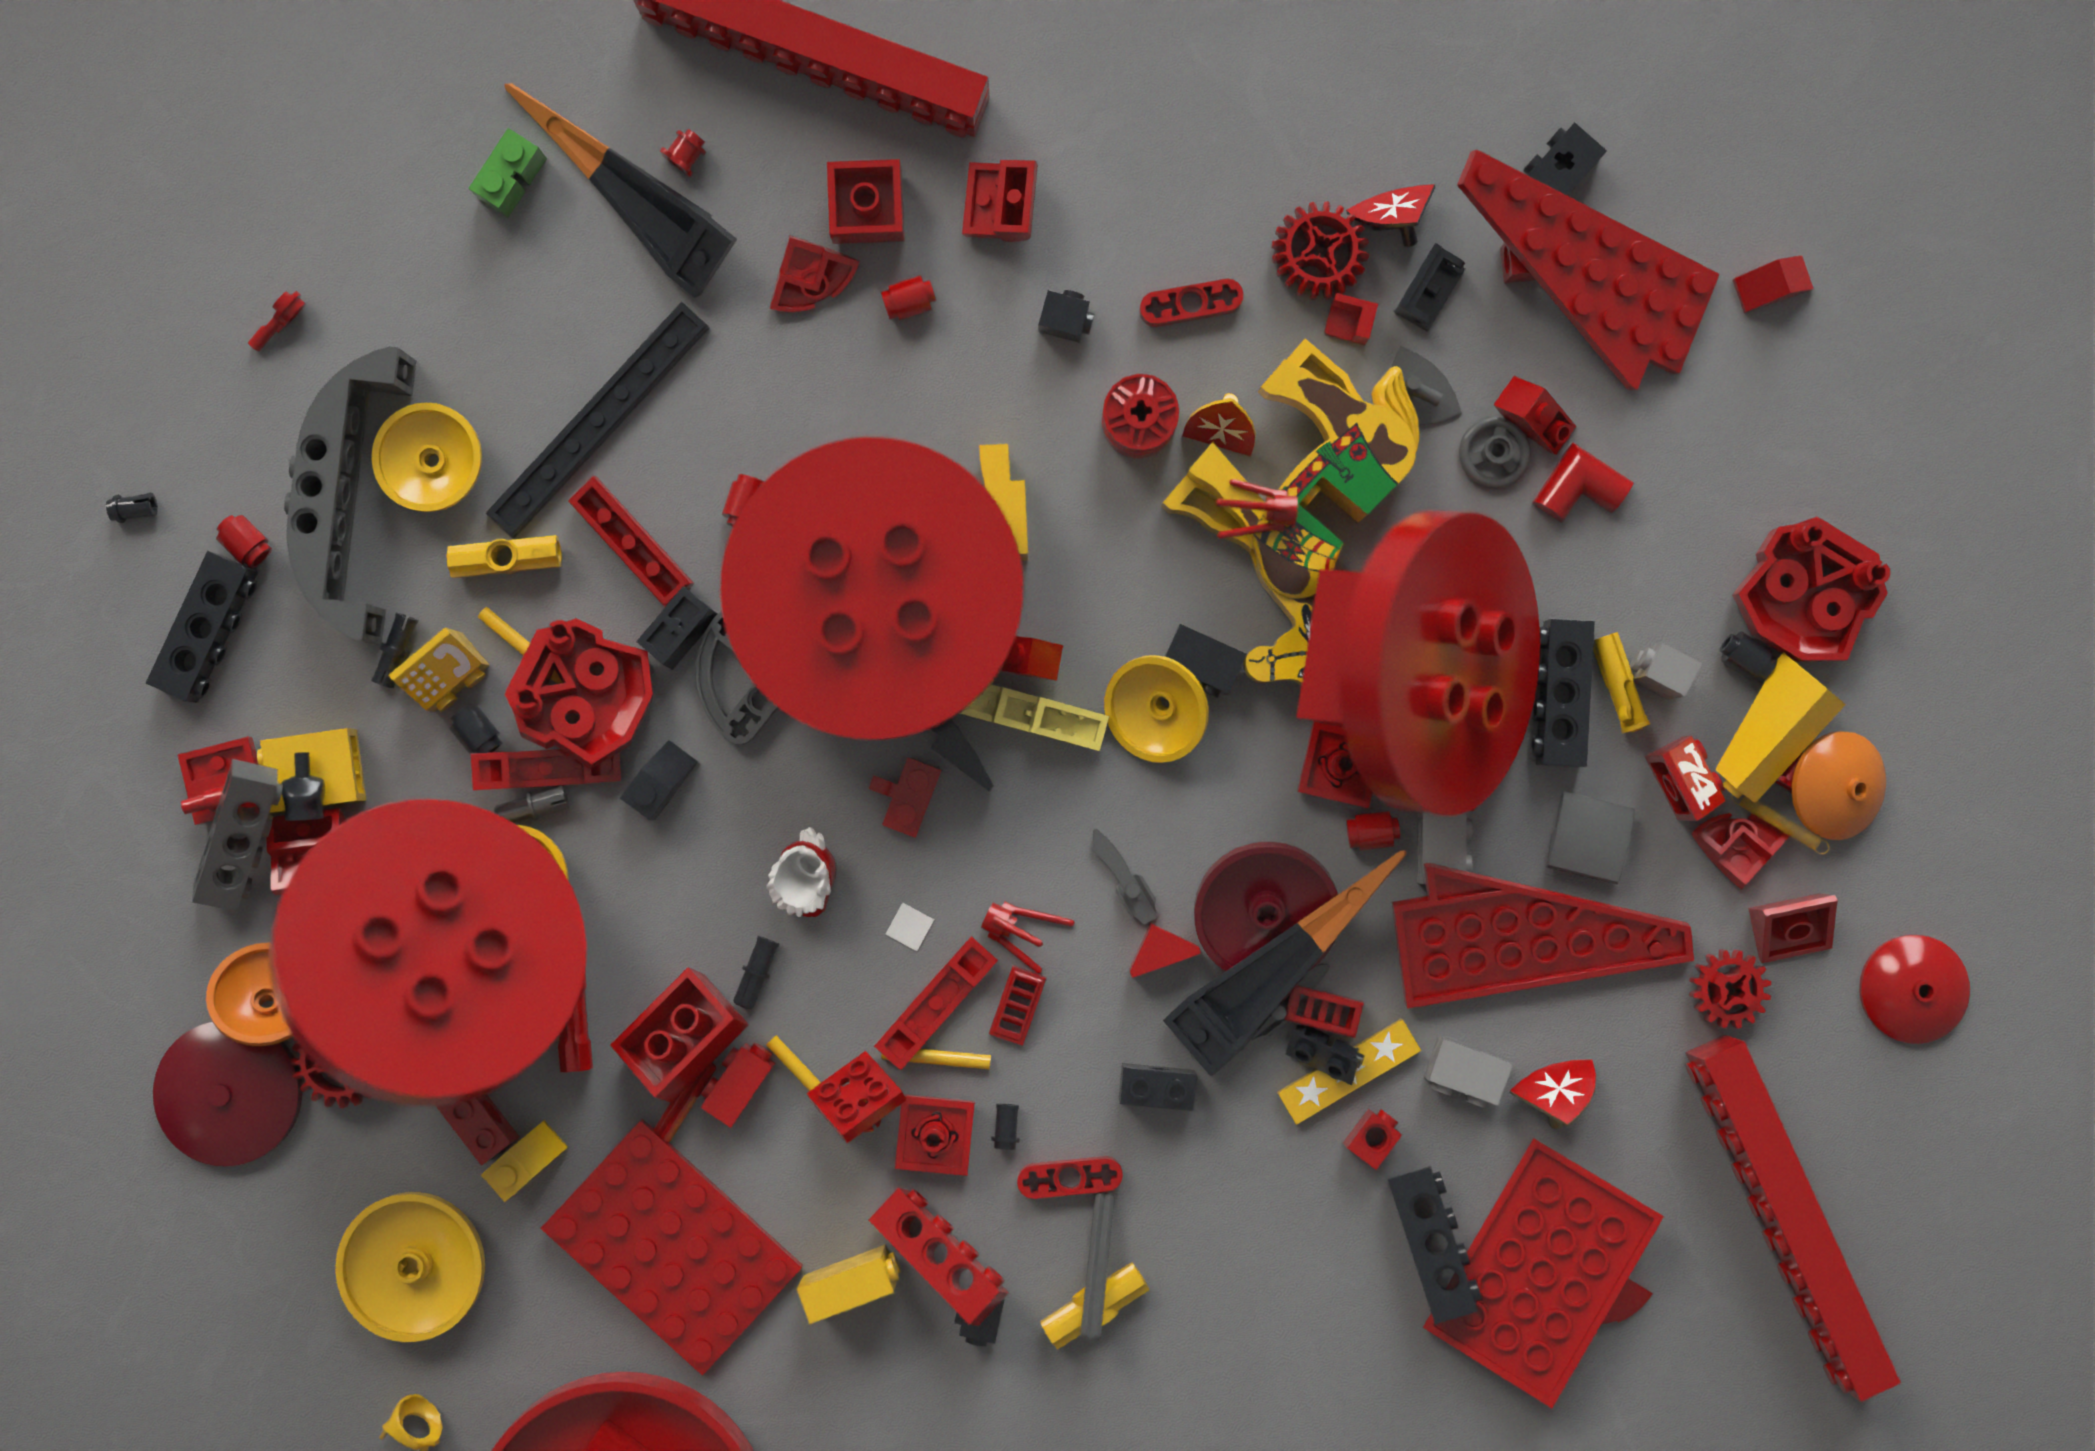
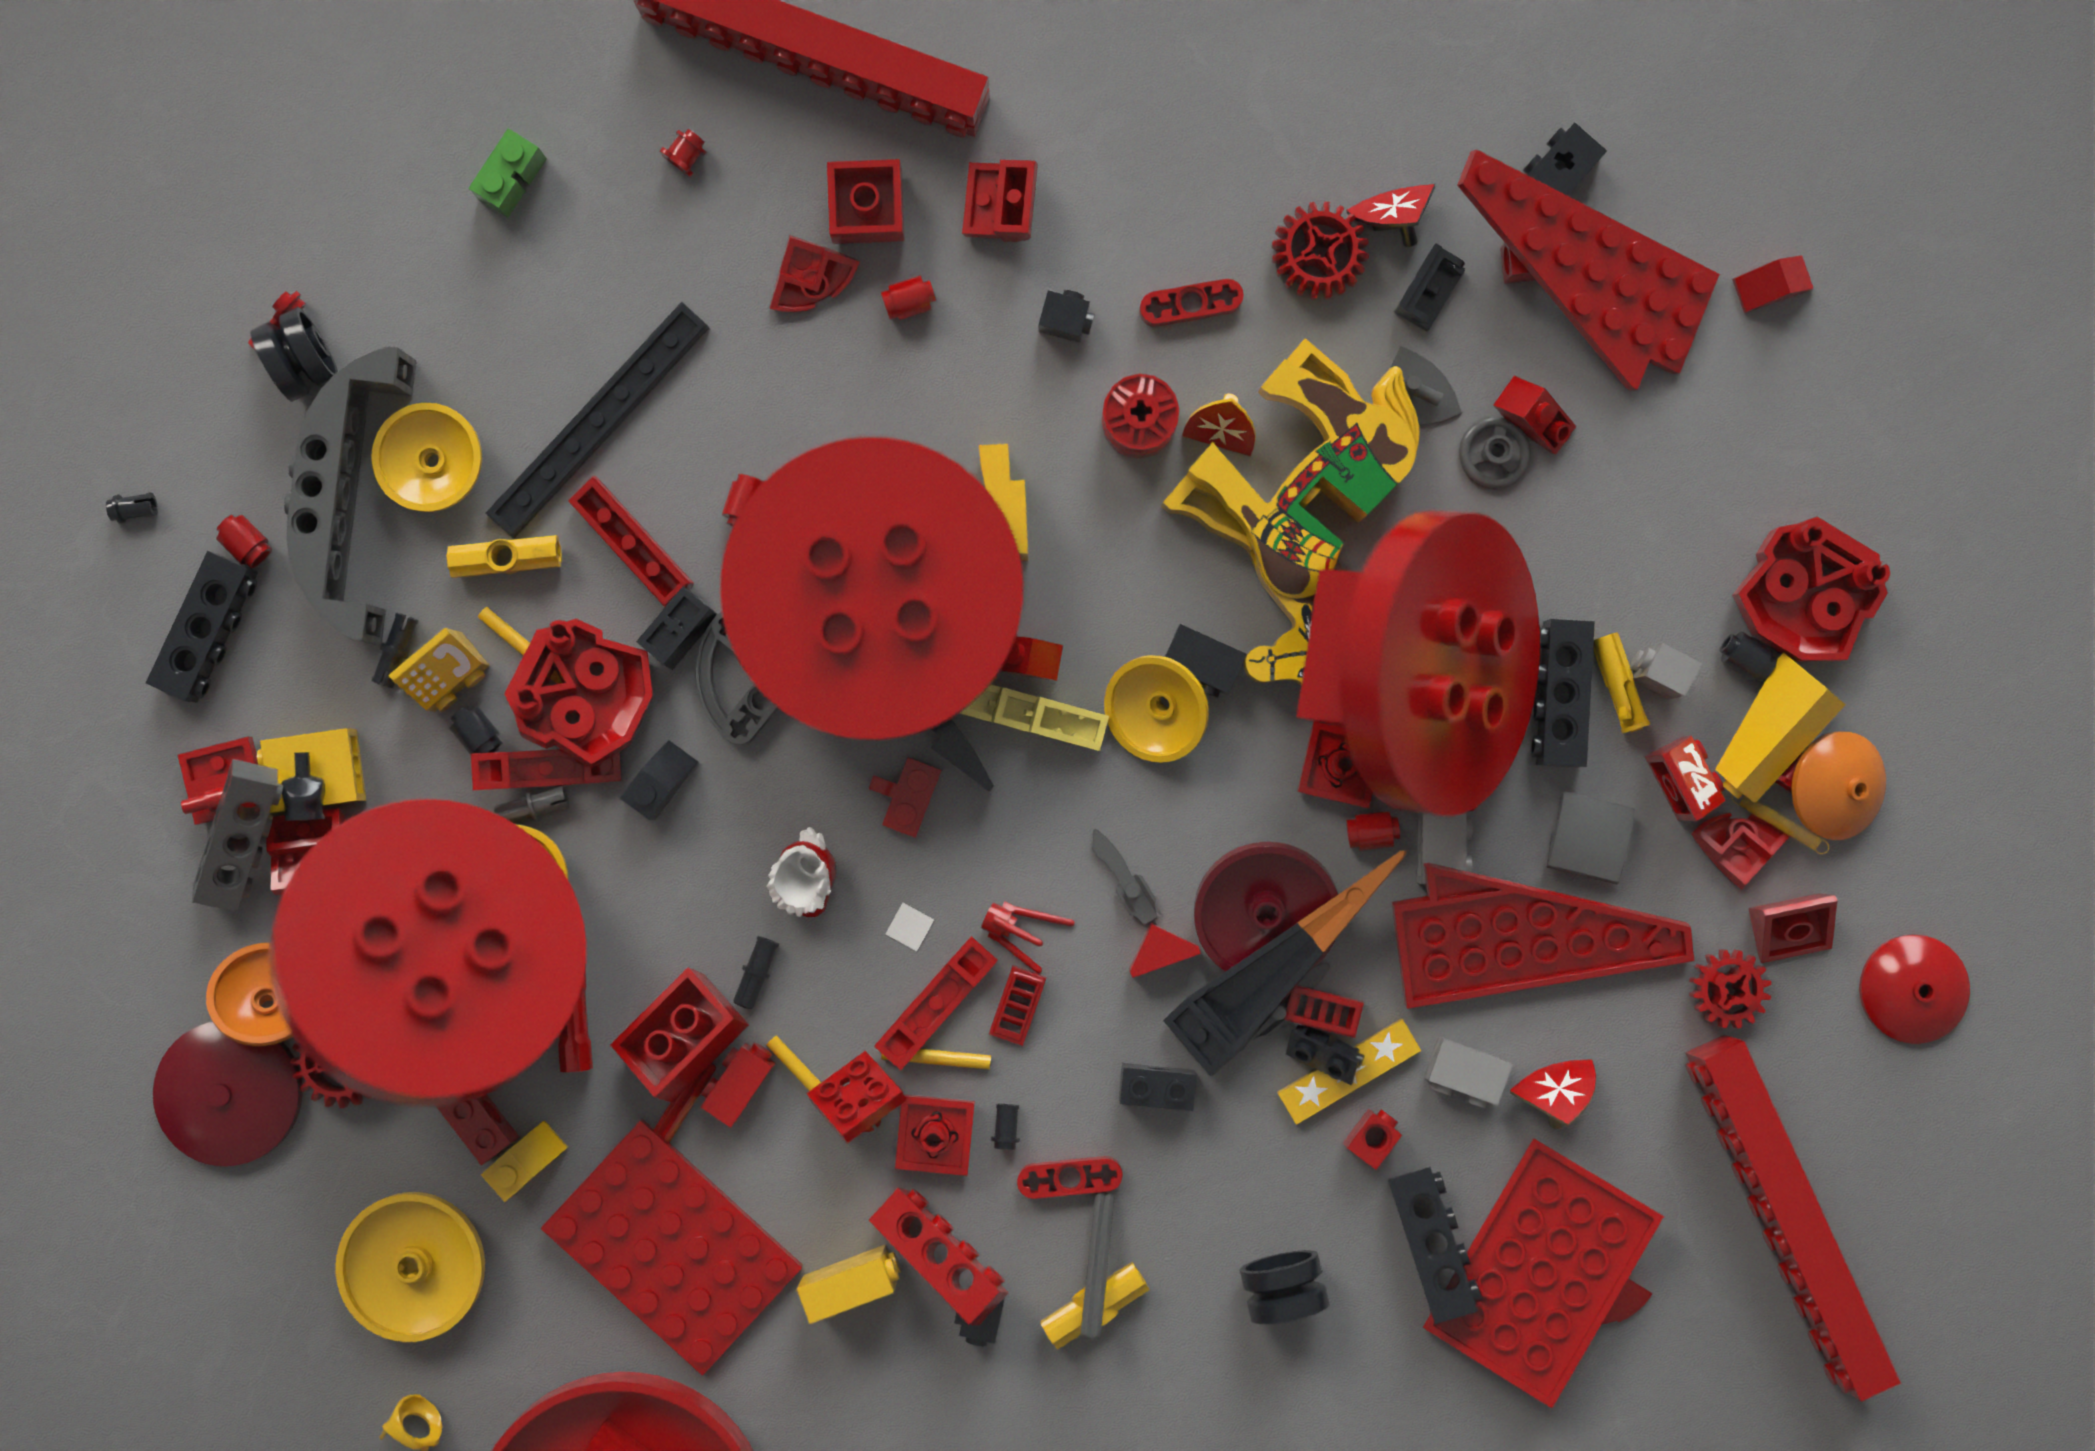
(294, 354): none -> black wheel
(669, 226): black plate -> none
(1279, 509): red plant -> none
(1284, 1287): none -> black wheel
(1350, 319): red panel -> none
(1580, 474): red brick -> none

